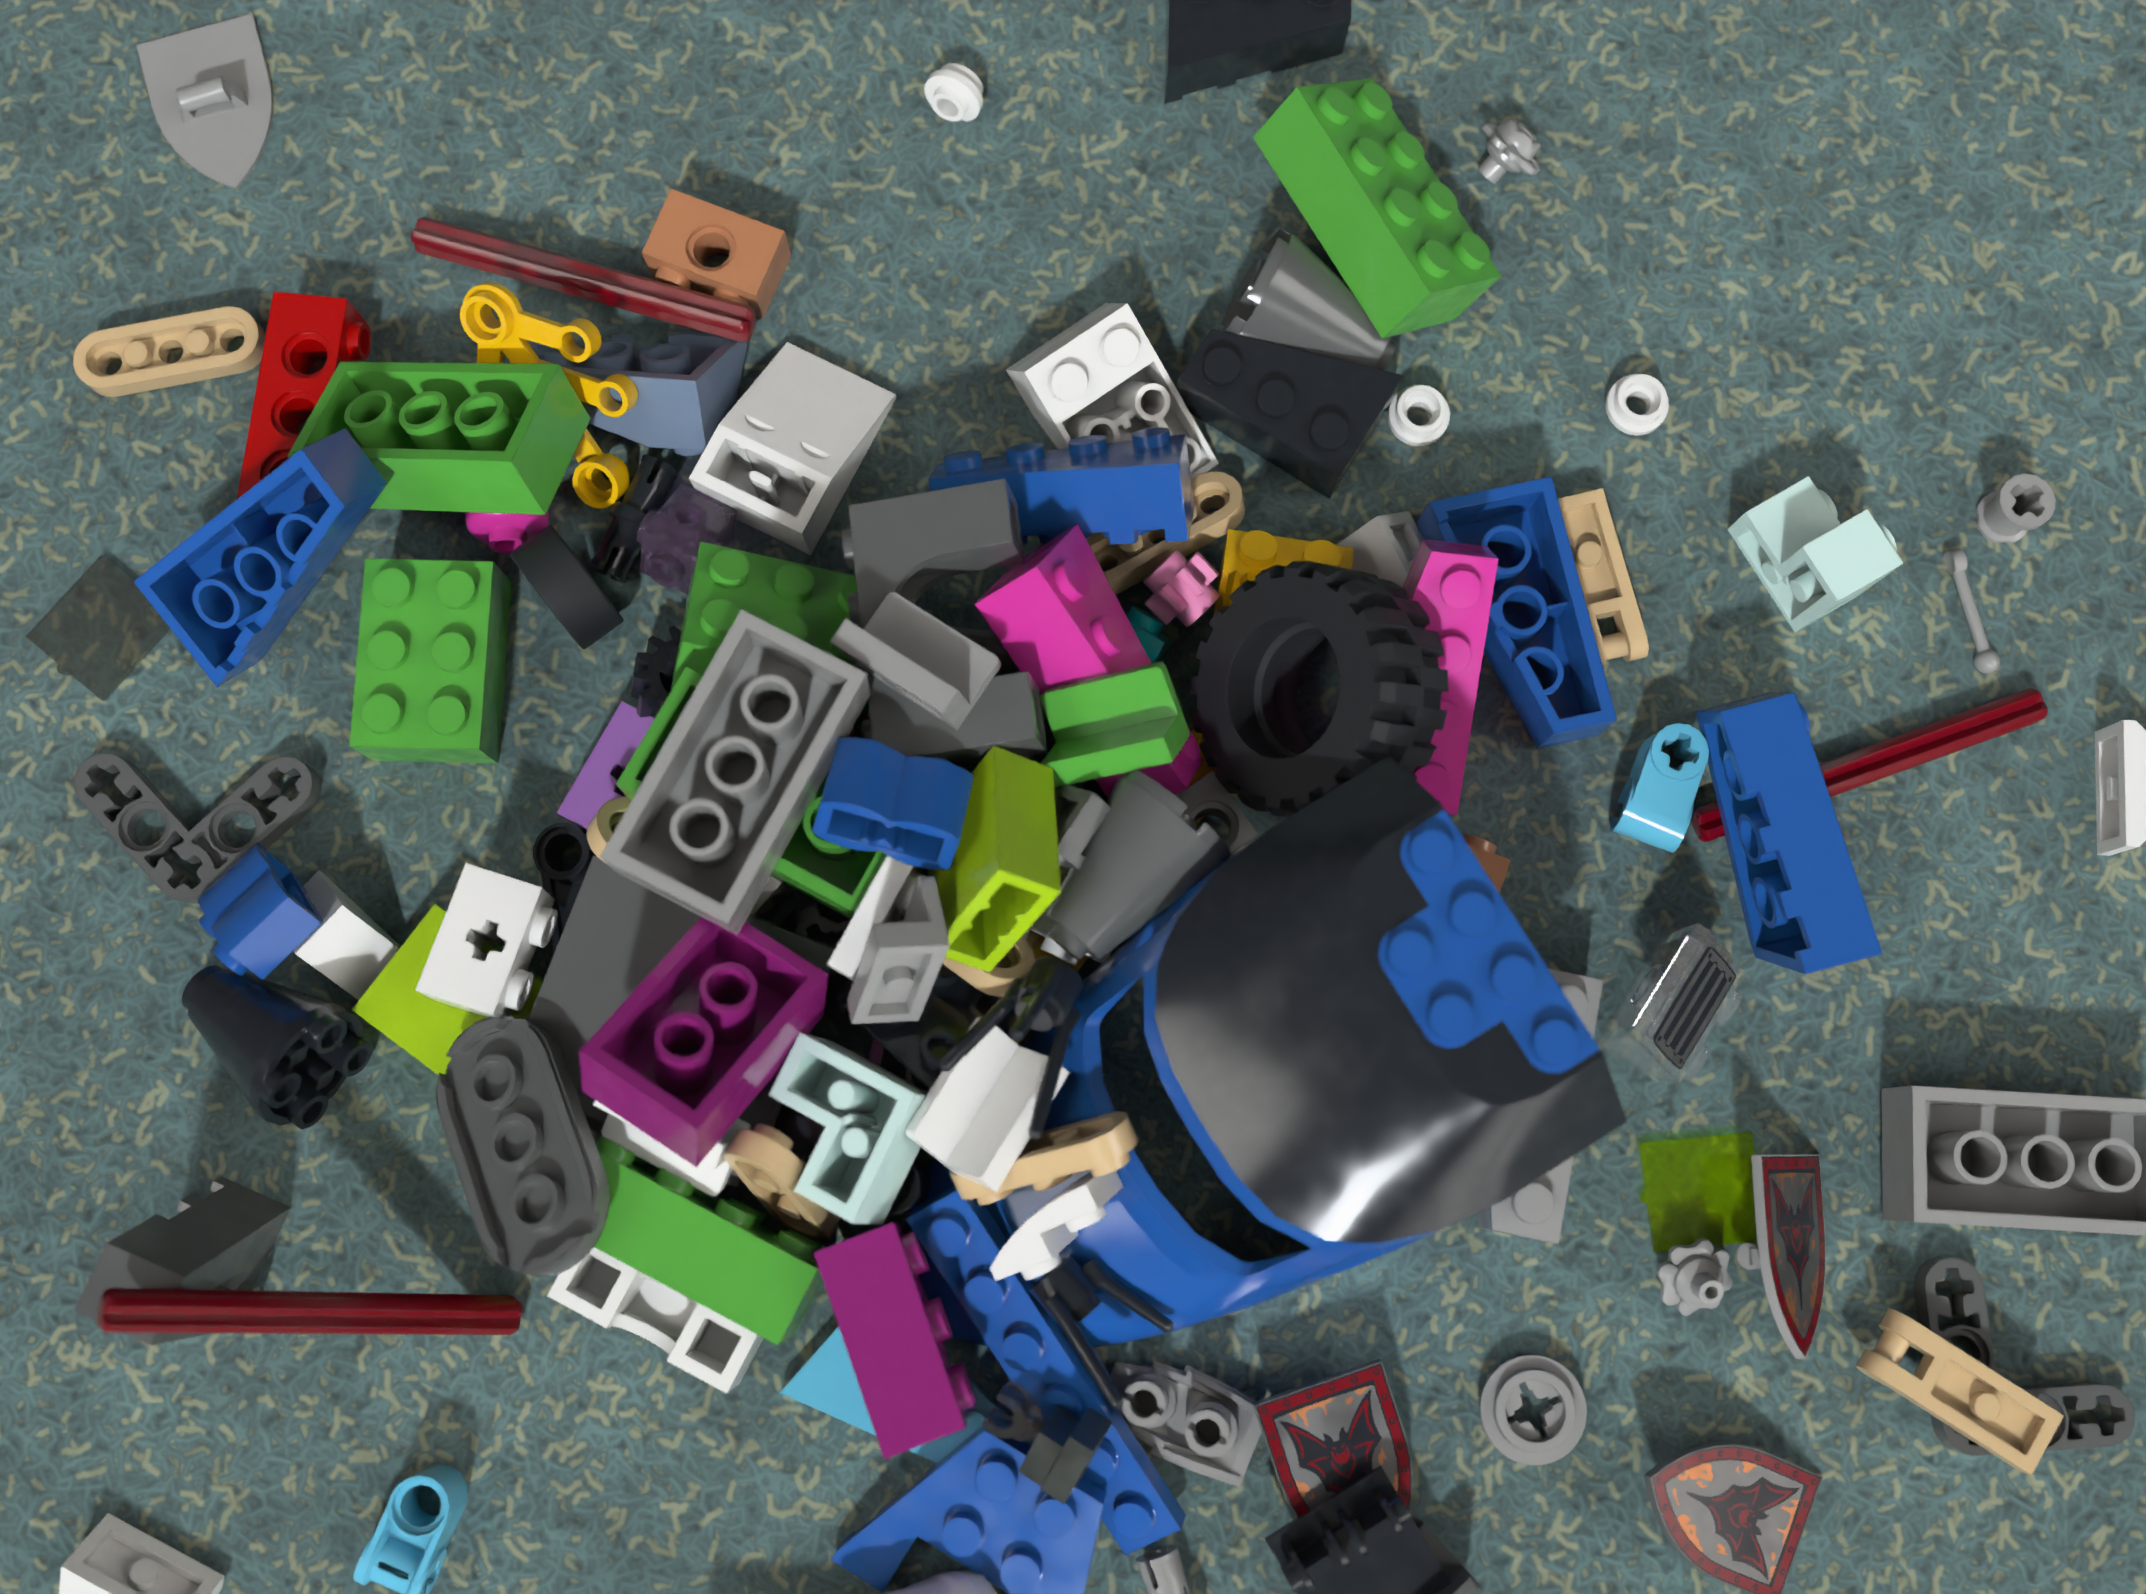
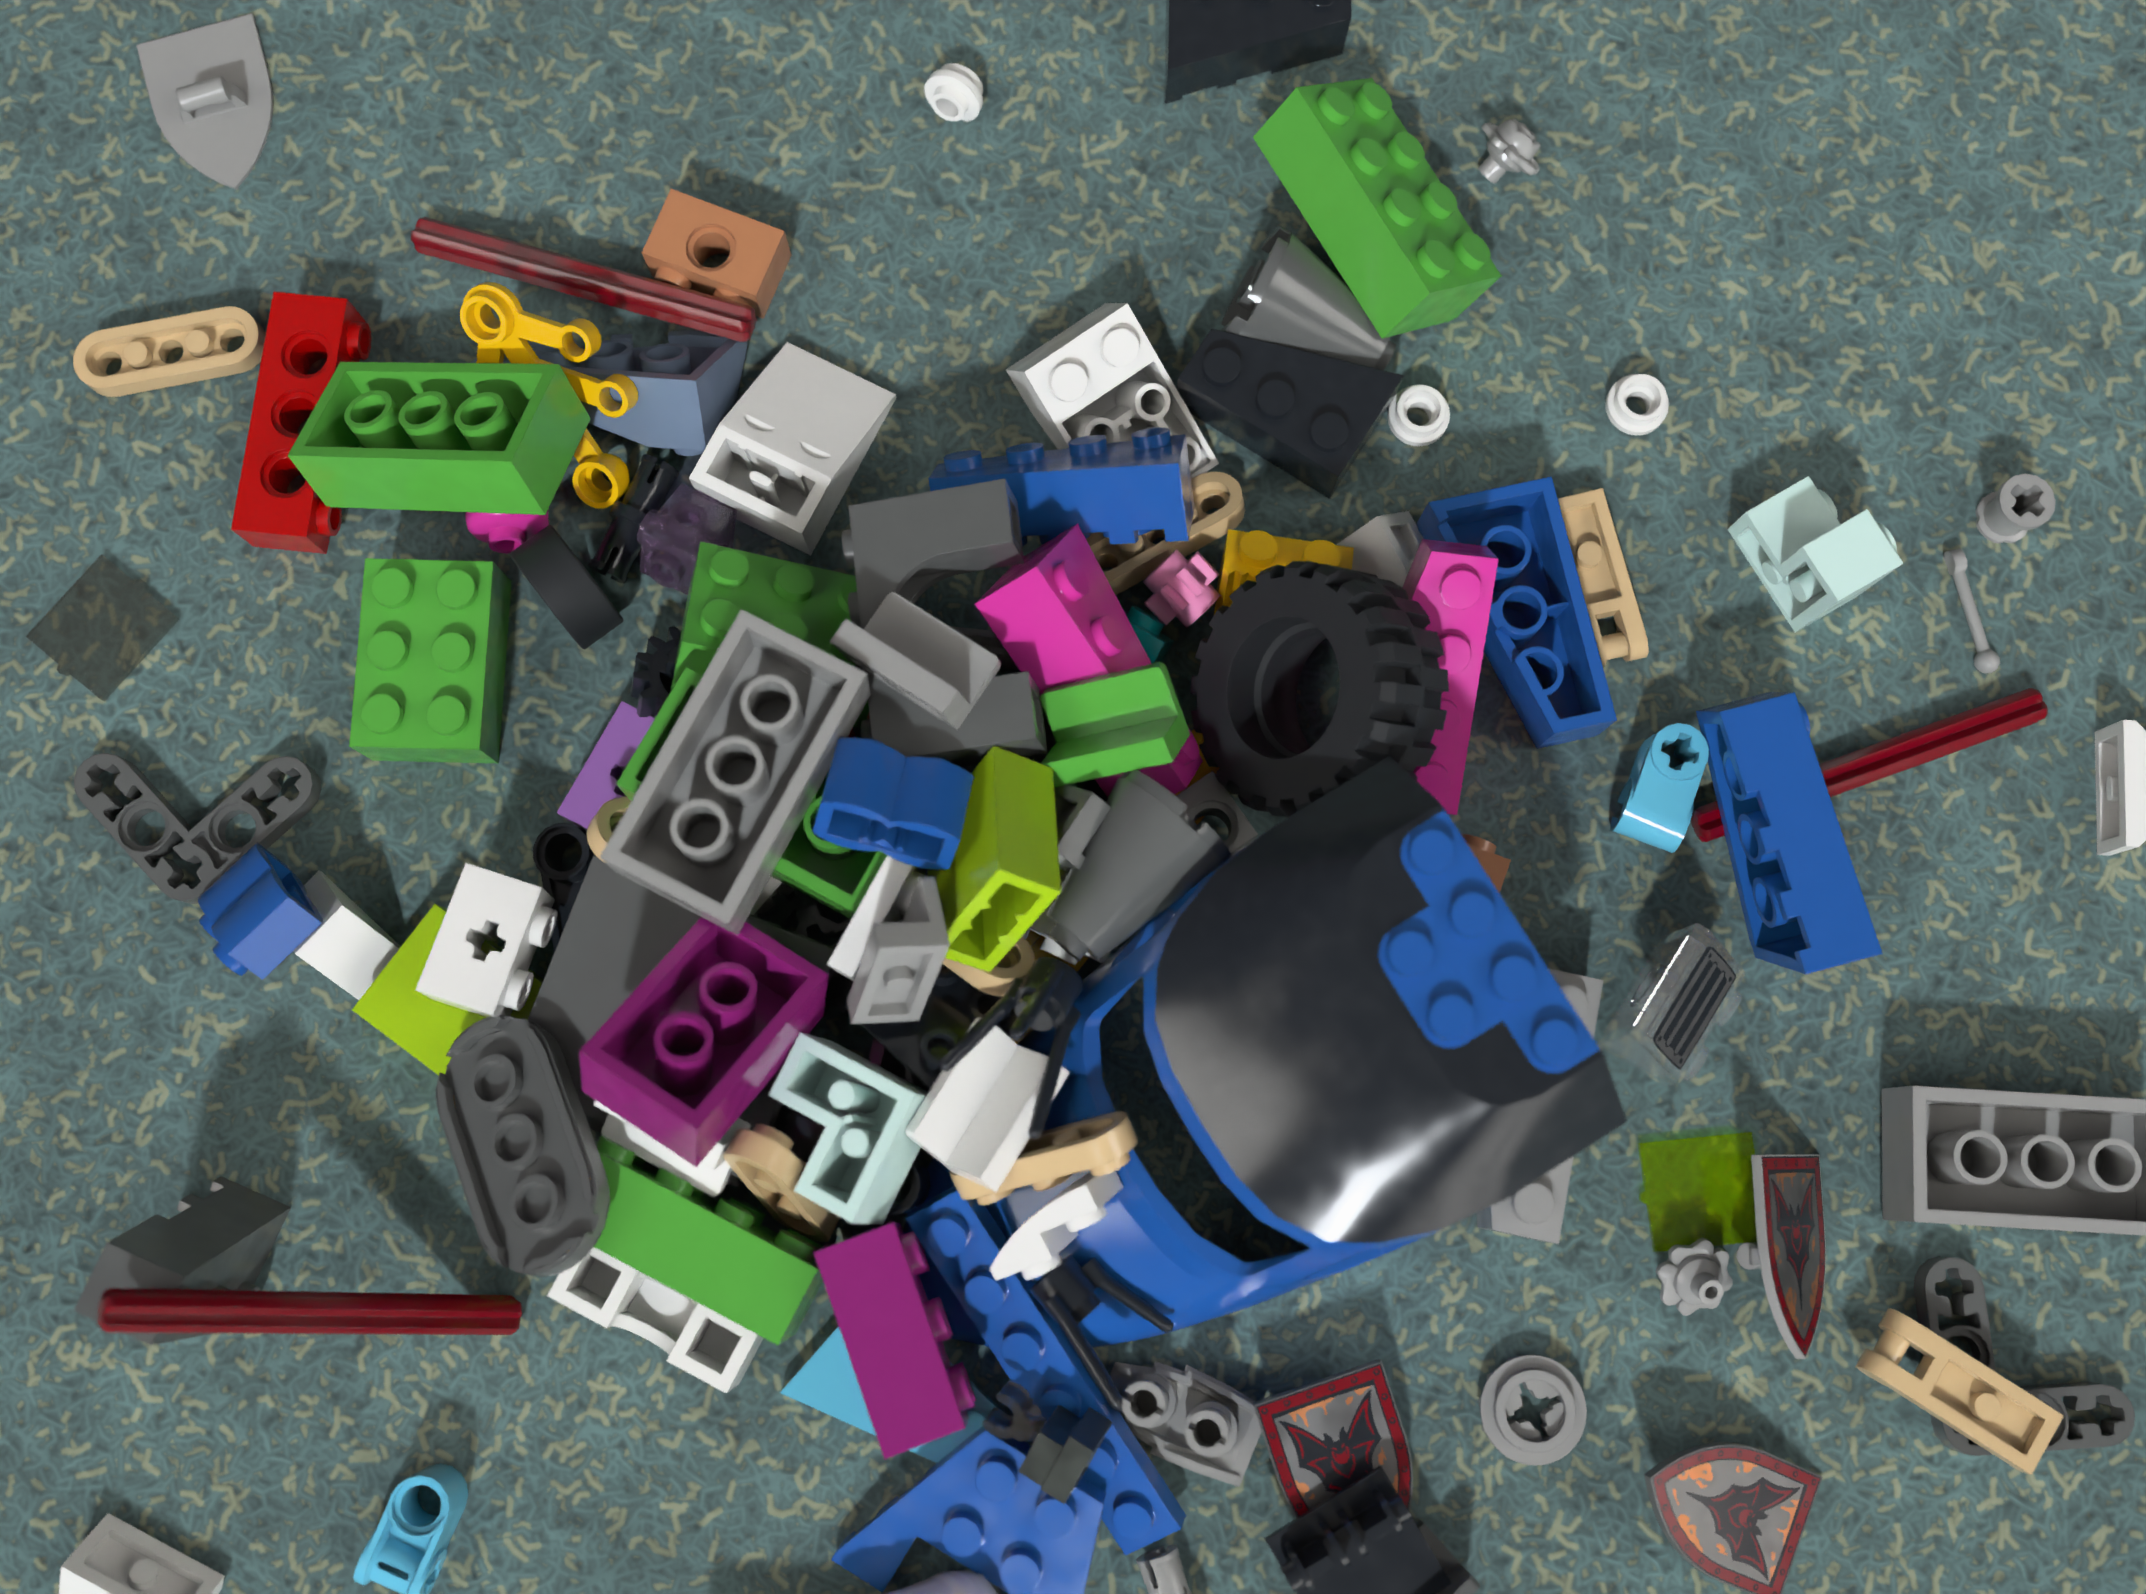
(258, 559): blue wedge -> none
(276, 1042): black cone -> none

